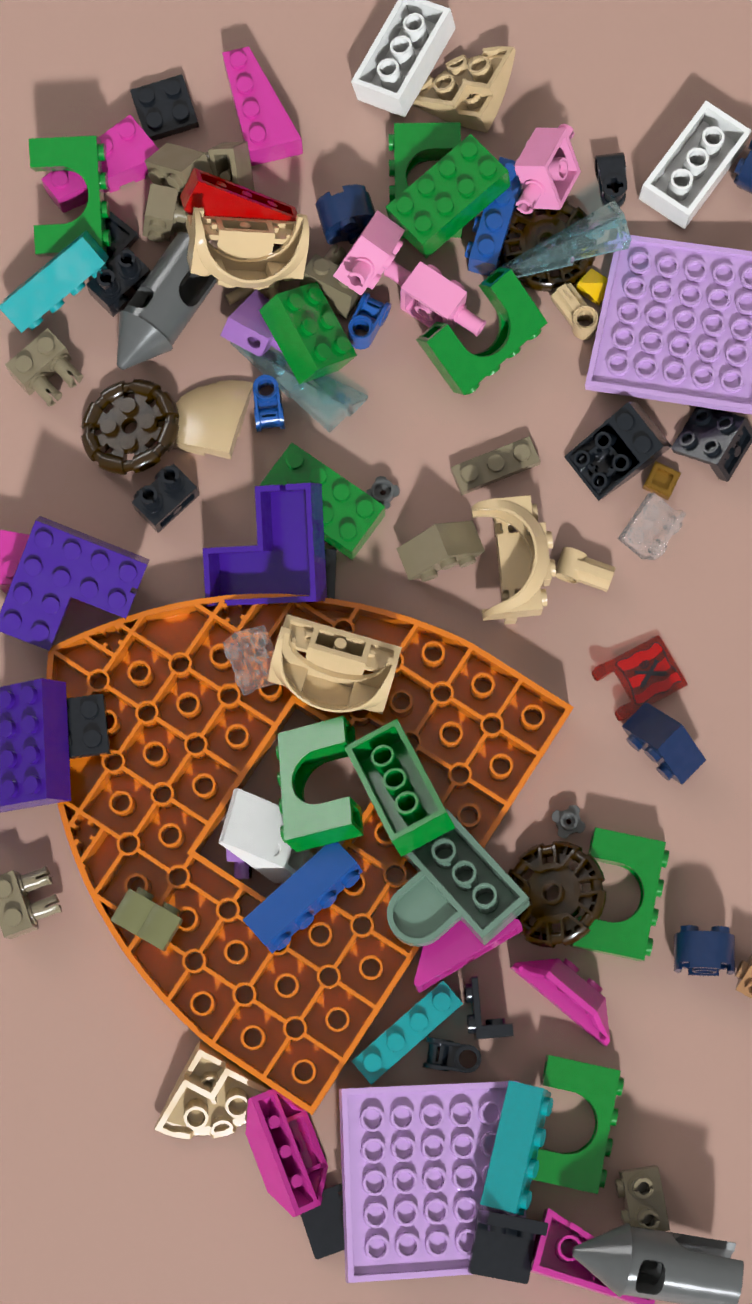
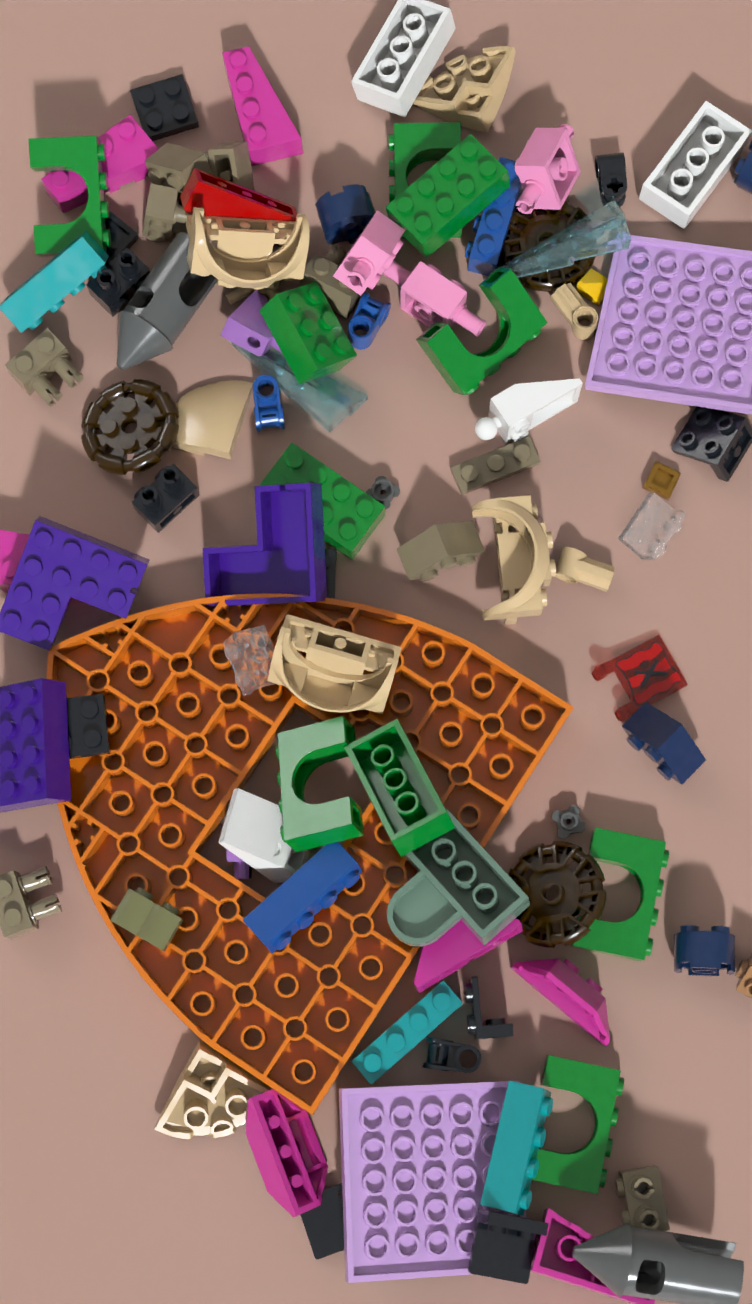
(525, 407): none -> white slope
(618, 450): black slope -> none

